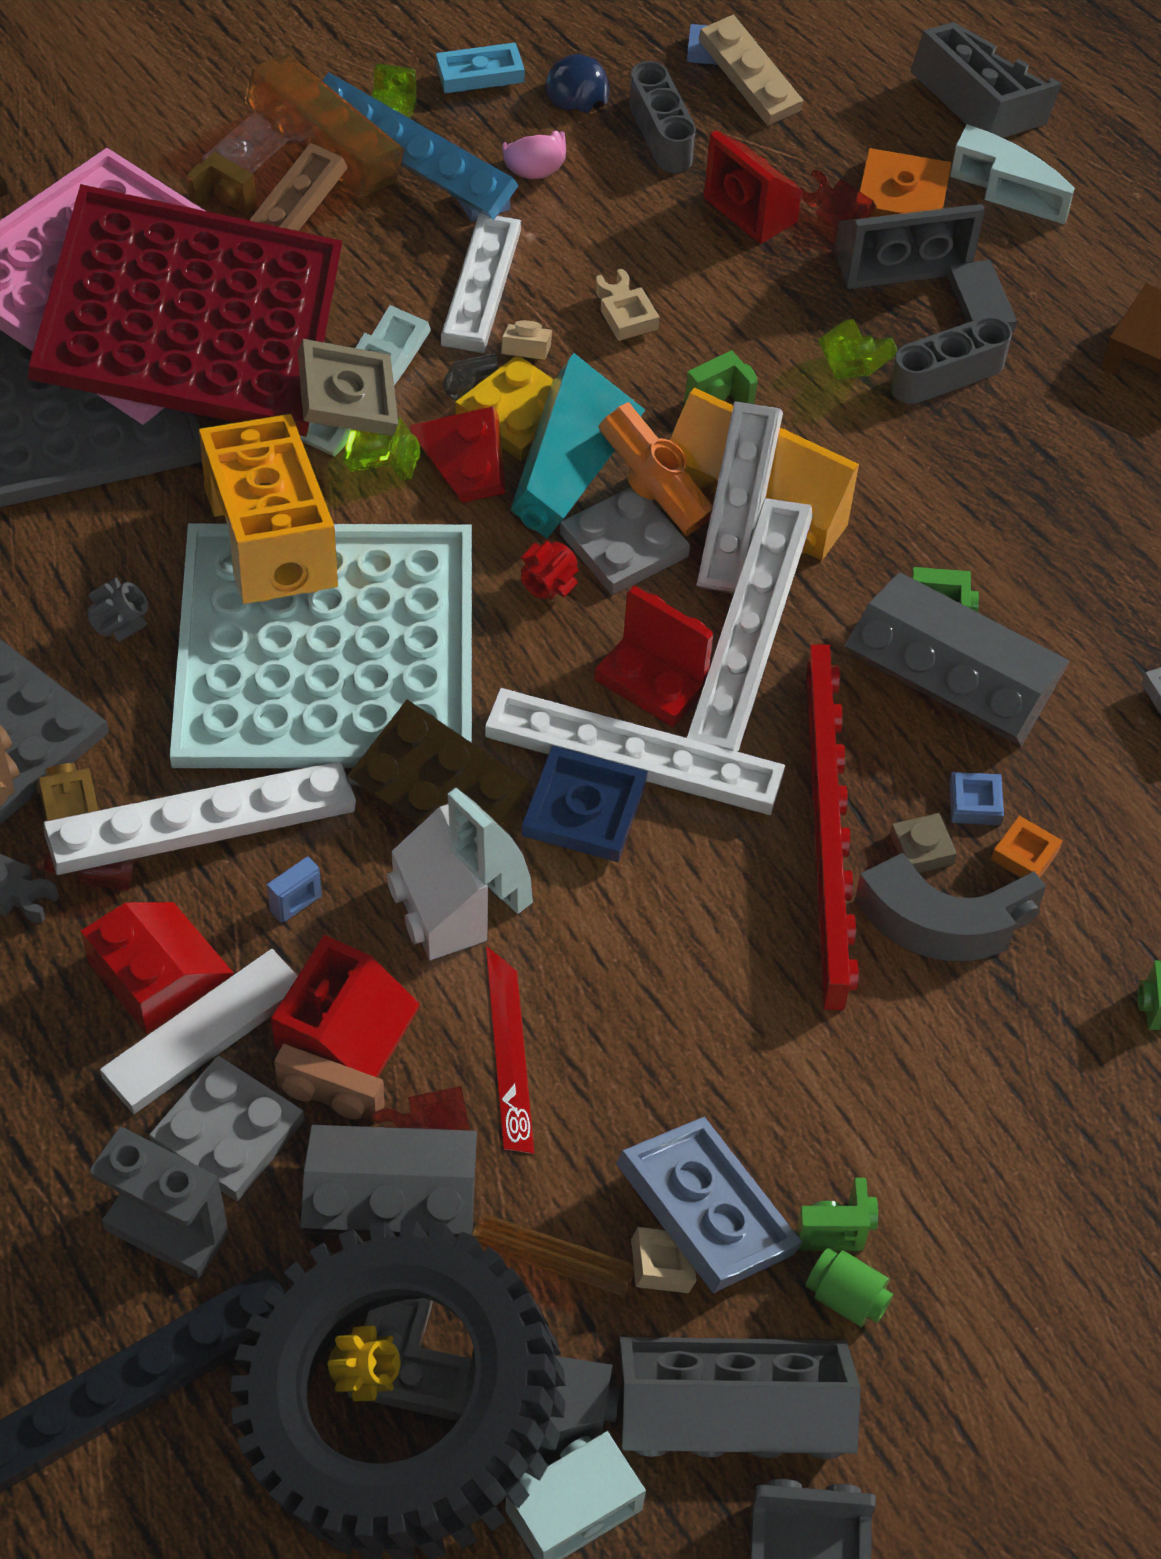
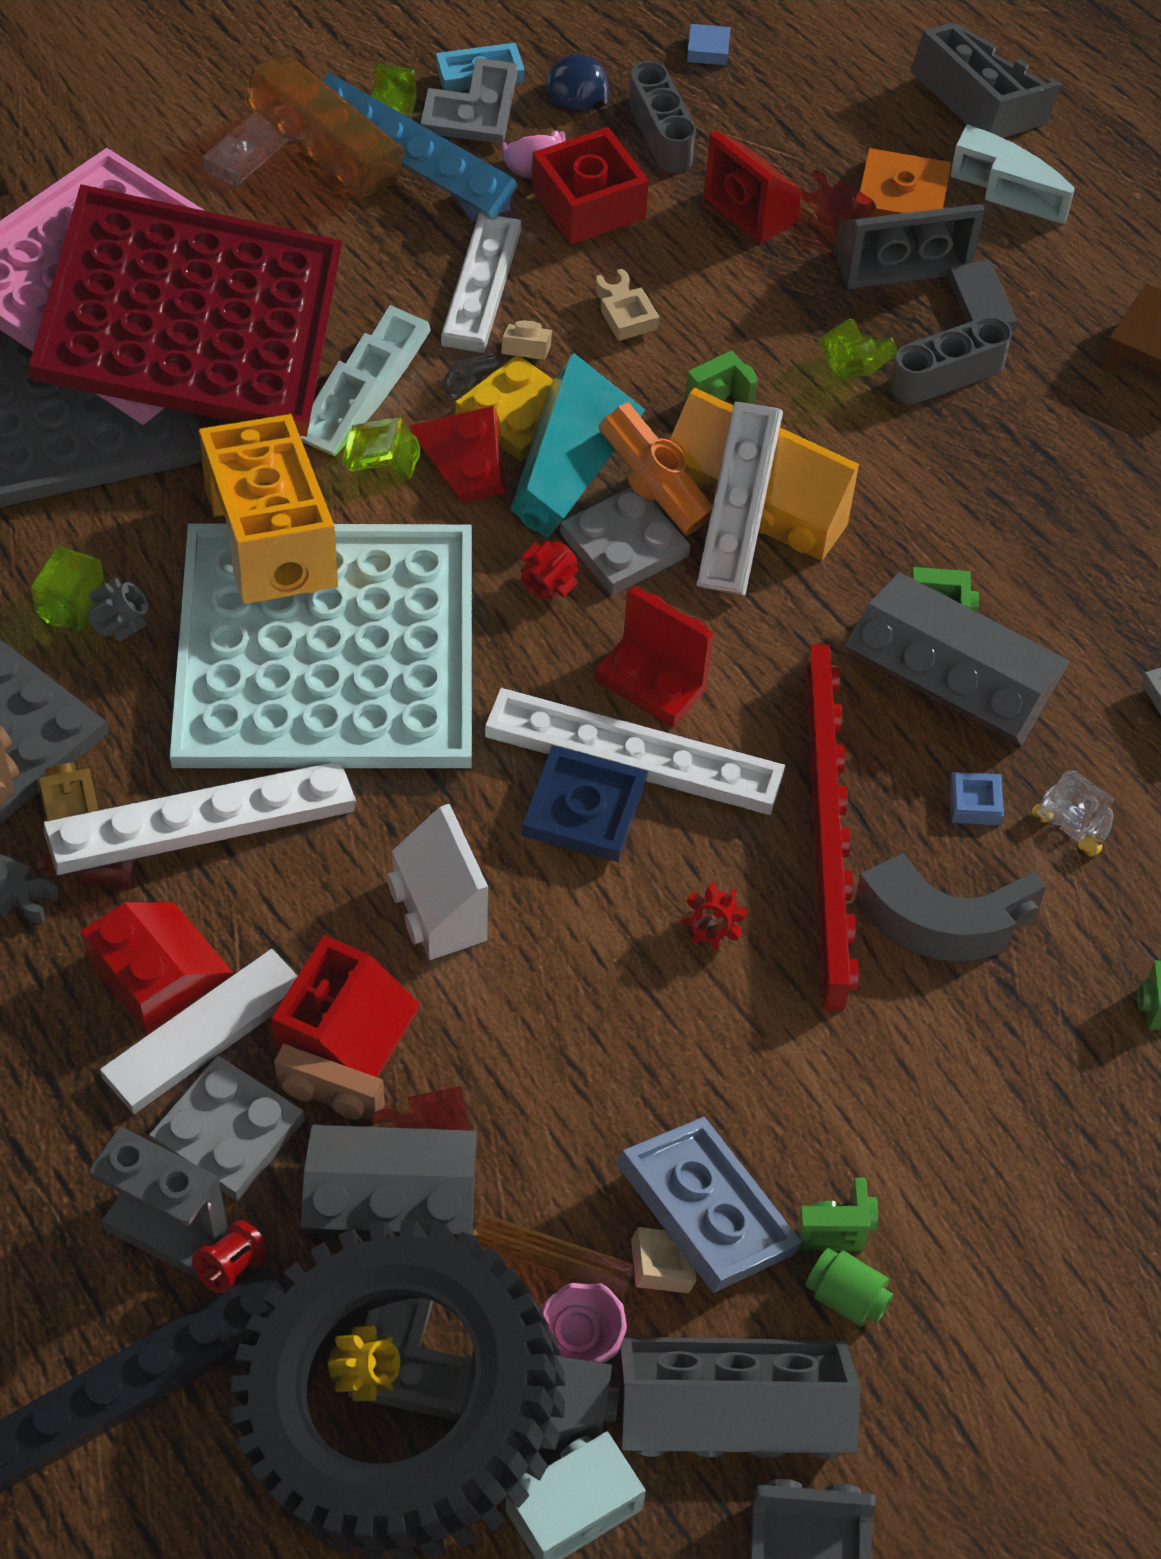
(64, 587): none -> clear neon green brick
(225, 181): pearl gold bracket -> none
(229, 1257): none -> red bush
(294, 889): medium blue tile -> none
(301, 189): medium nougat plate -> none
(347, 387): dark tan plate -> none
(423, 760): dark brown plate -> none
(476, 114): none -> light grey plate
(488, 851): light aqua slope -> none
(510, 1055): red sticker -> none
(586, 1321): none -> bright pink hair
(589, 185): none -> red brick
(723, 907): none -> red gear
(750, 70): tan plate -> none
(751, 624): white plate -> none
(924, 842): dark tan plate -> none
(1026, 849): orange plate -> none
(1080, 809): none -> clear piece

